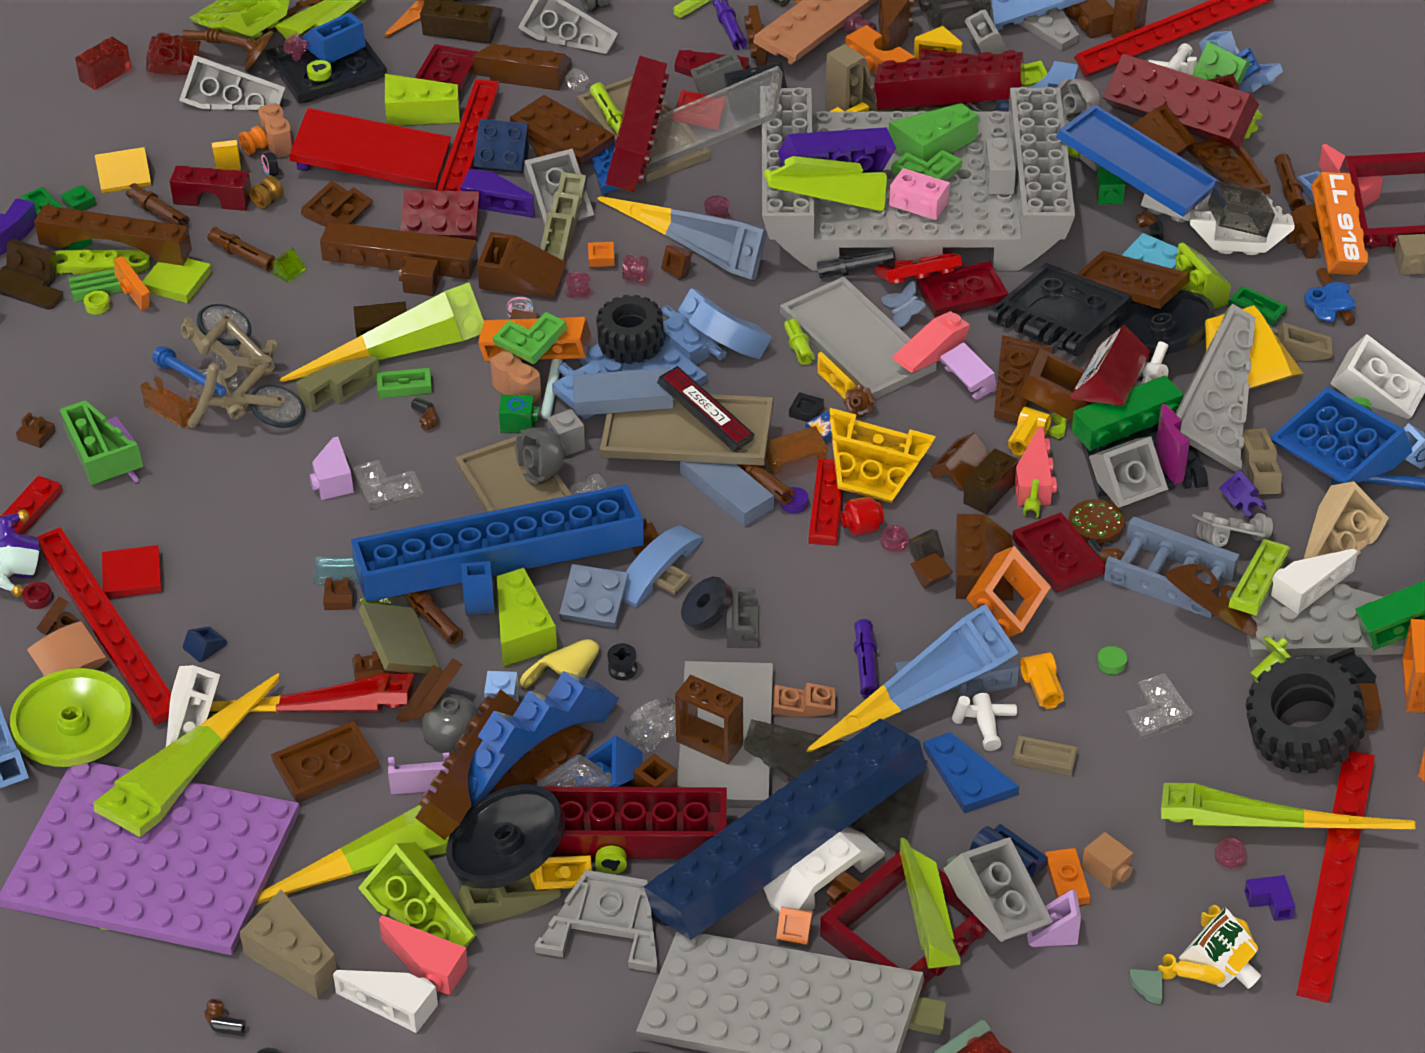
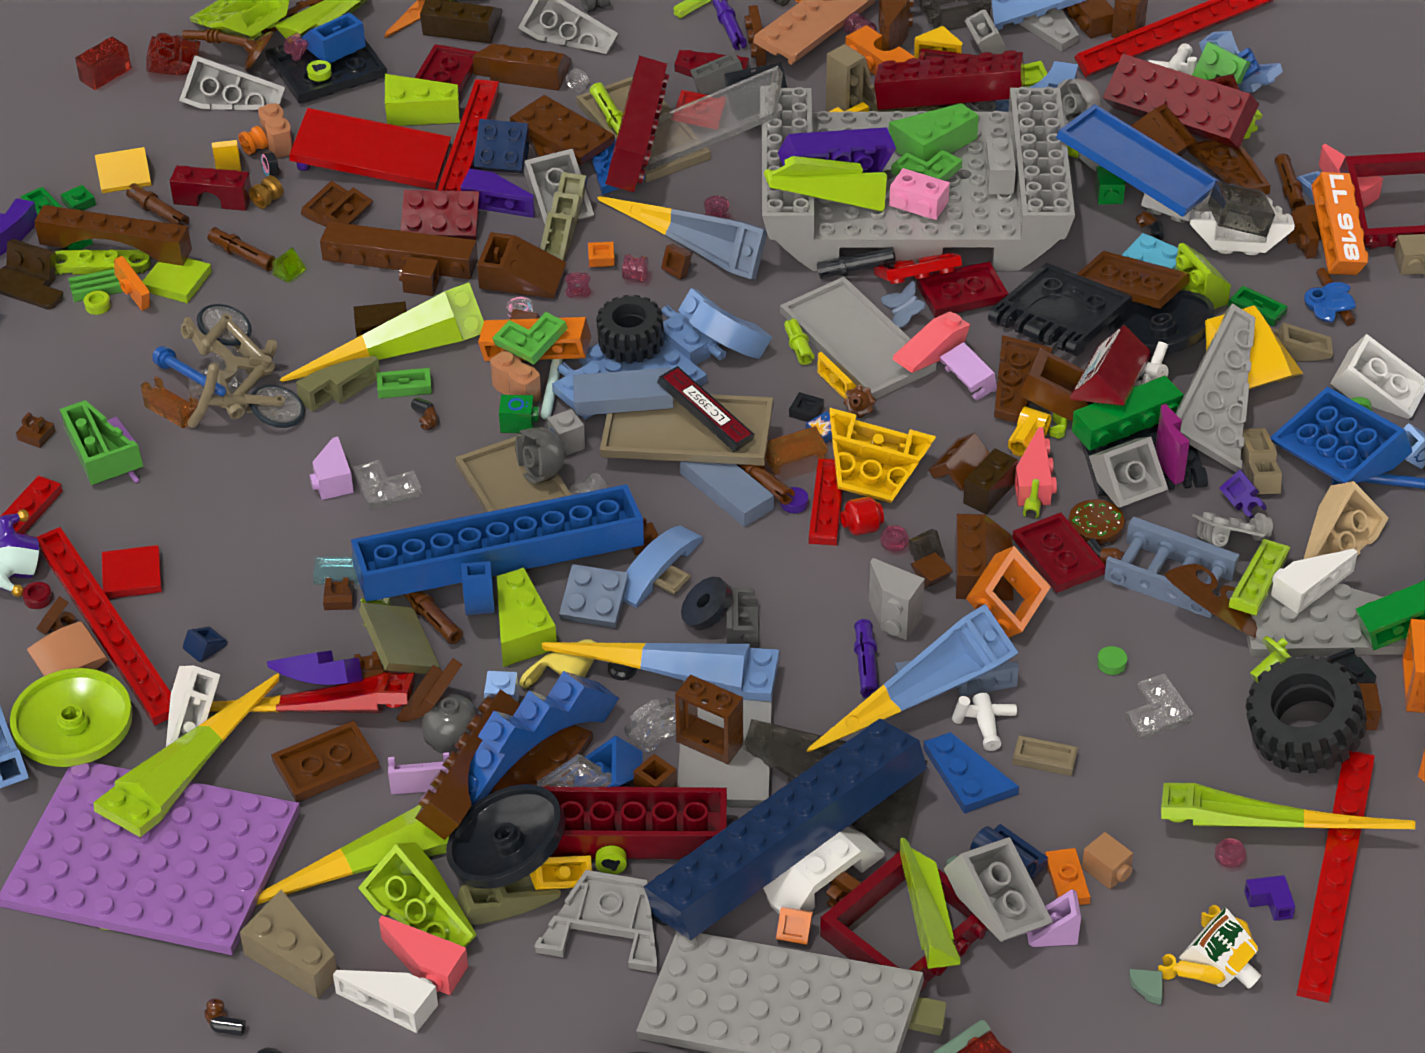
(318, 668): none -> dark purple slope
(729, 666): none -> medium blue plate
(810, 702): nougat slope -> none
(895, 598): none -> light grey slope
(1041, 674): light orange piece -> none

